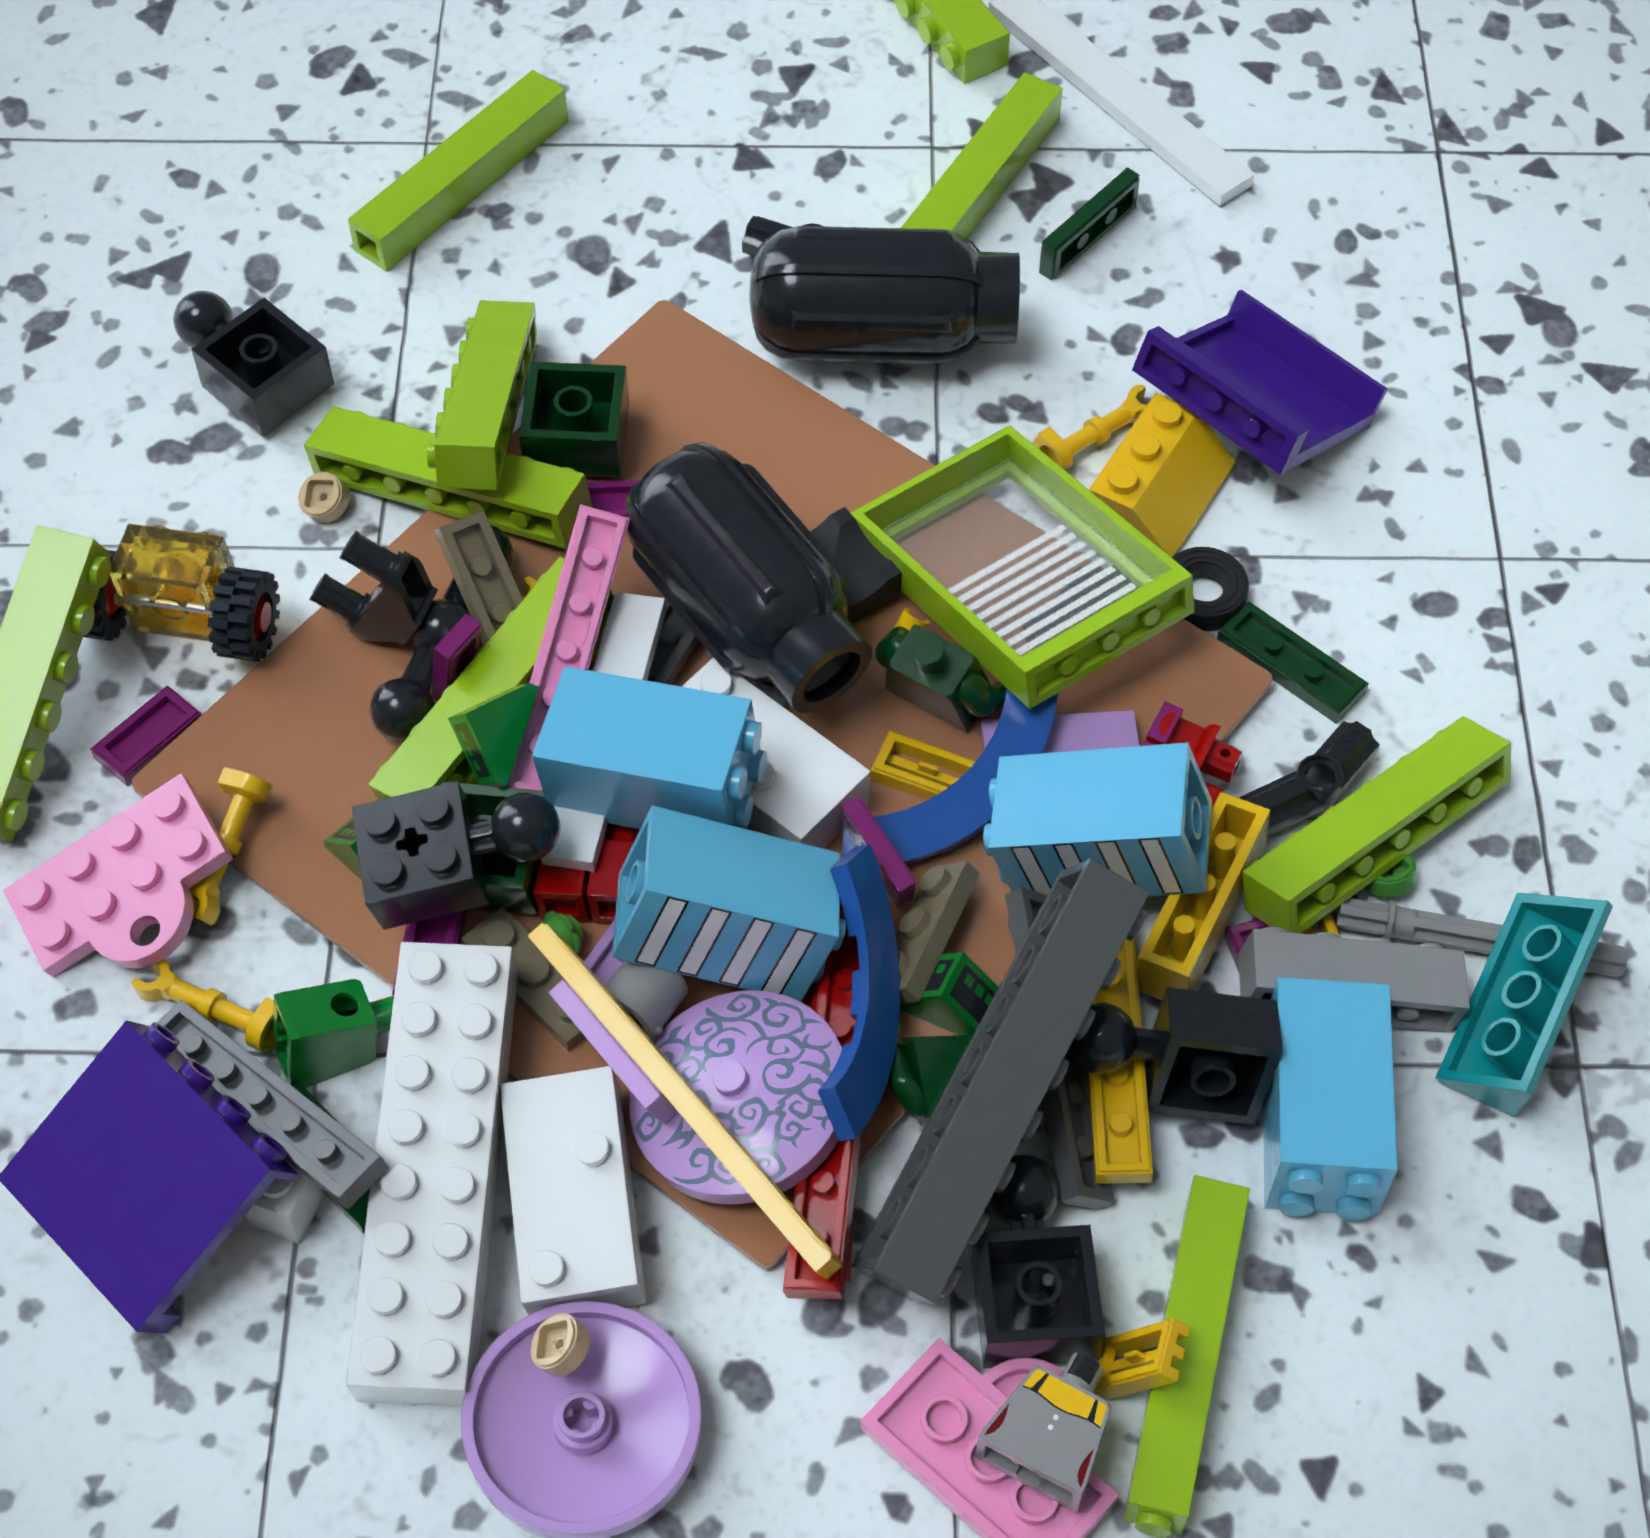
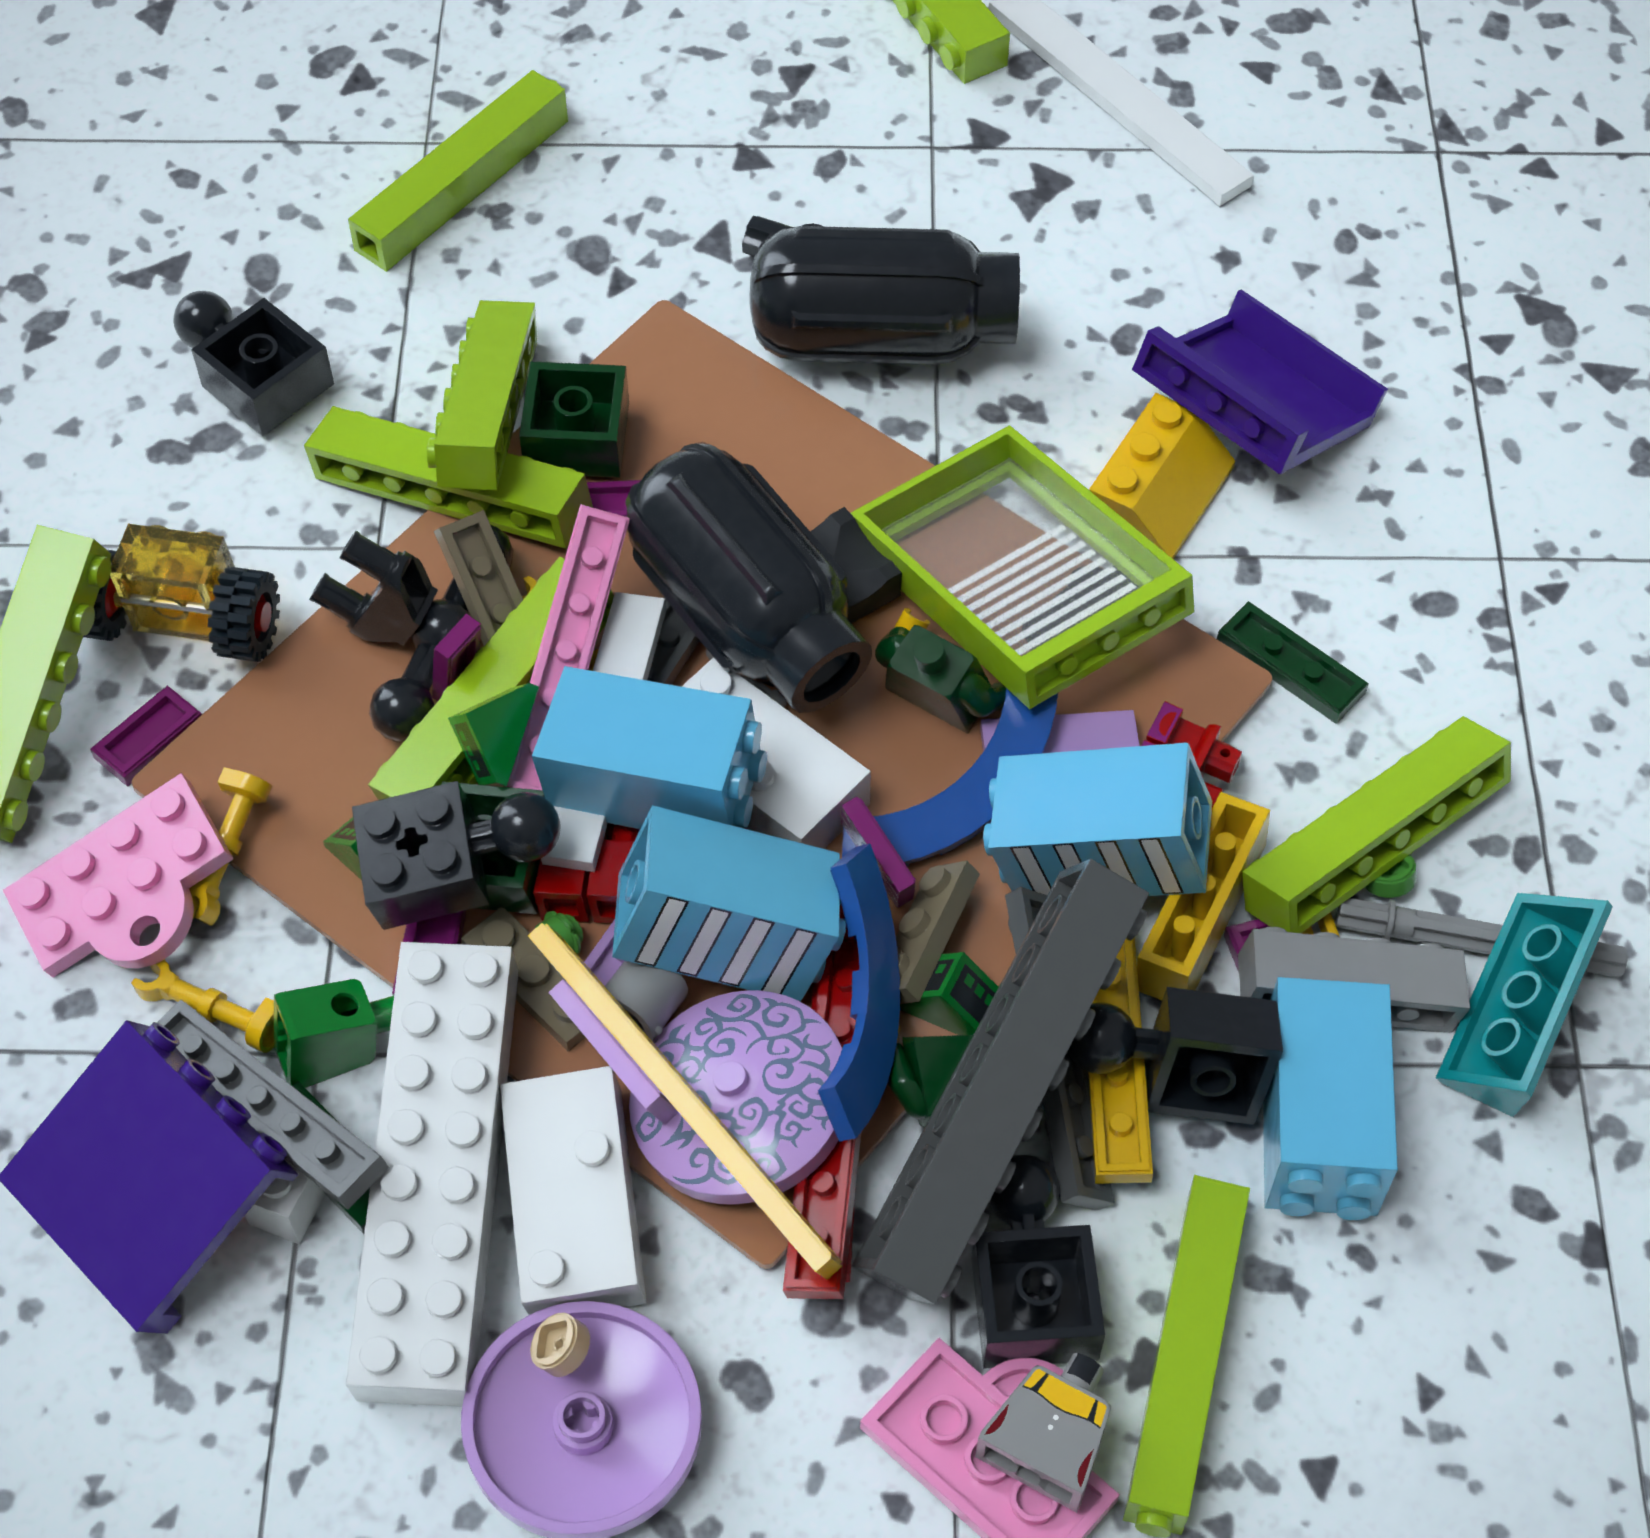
(324, 497): tan tile -> none
(916, 778): yellow tile -> none
(991, 158): lime brick -> none
(1089, 224): dark green tile -> none
(1094, 431): yellow piece -> none
(1137, 1369): yellow tile -> none
(1229, 574): black tyre -> none
(1331, 768): black piece -> none

